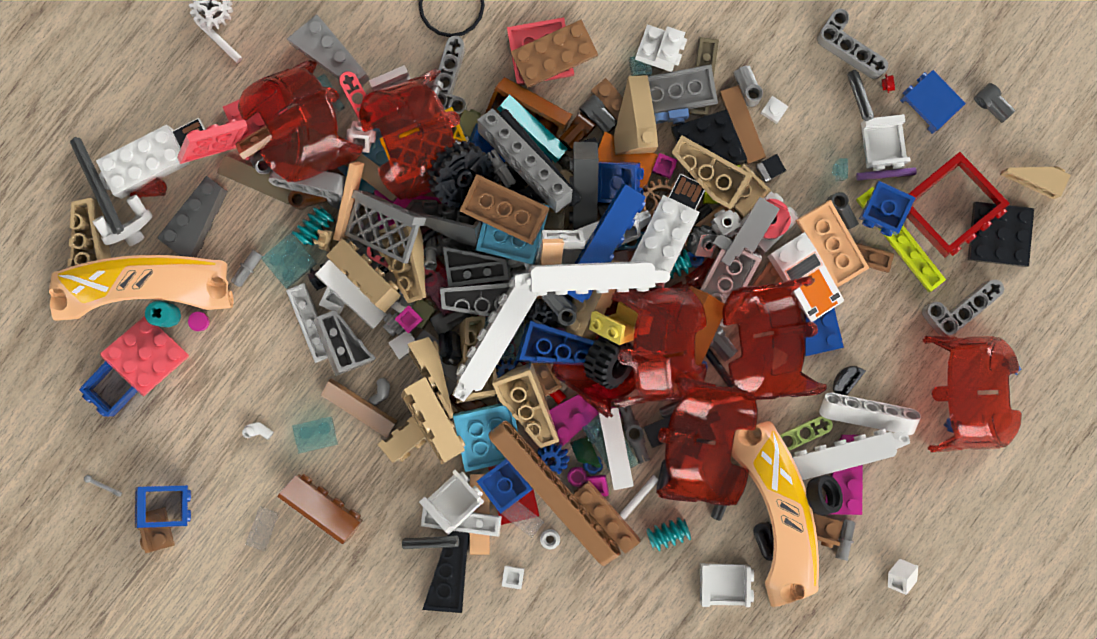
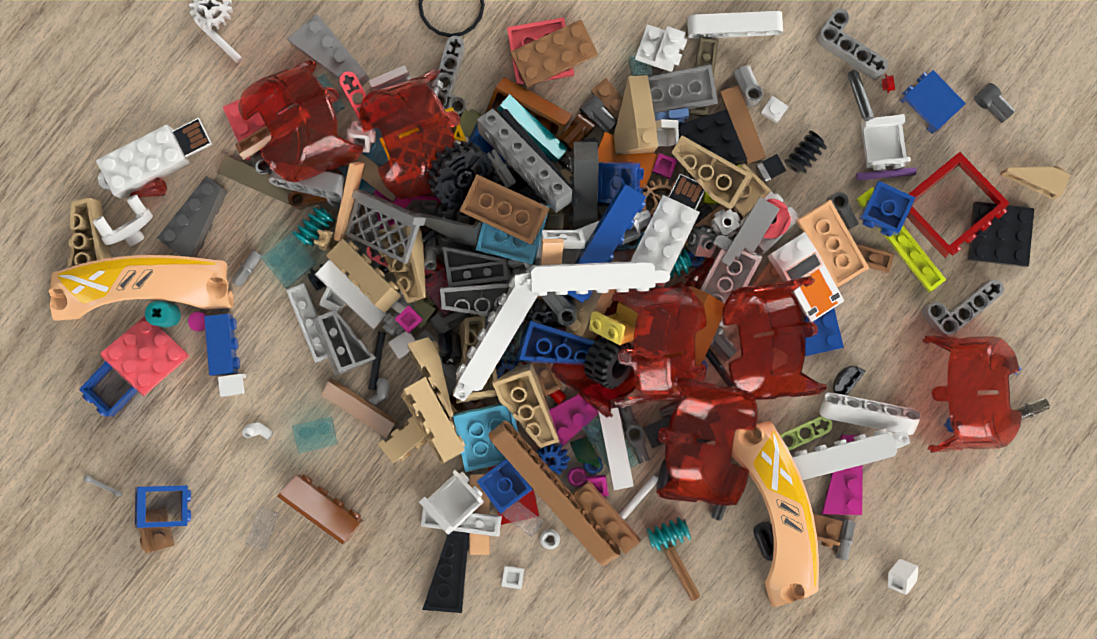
(97, 186): dark grey axle -> none
(211, 141): coral plate -> none
(221, 344): none -> blue brick
(231, 385): none -> white panel
(376, 363): none -> black bar
(430, 542): dark grey axle -> none
(667, 132): none -> white panel
(682, 573): none -> medium nougat axle
(726, 584): white panel -> none
(735, 24): none -> white beam
(805, 152): none -> black piece
(816, 499): black tyre -> none
(840, 169): clear light blue plate -> none
(1034, 408): none -> clear smoke axle

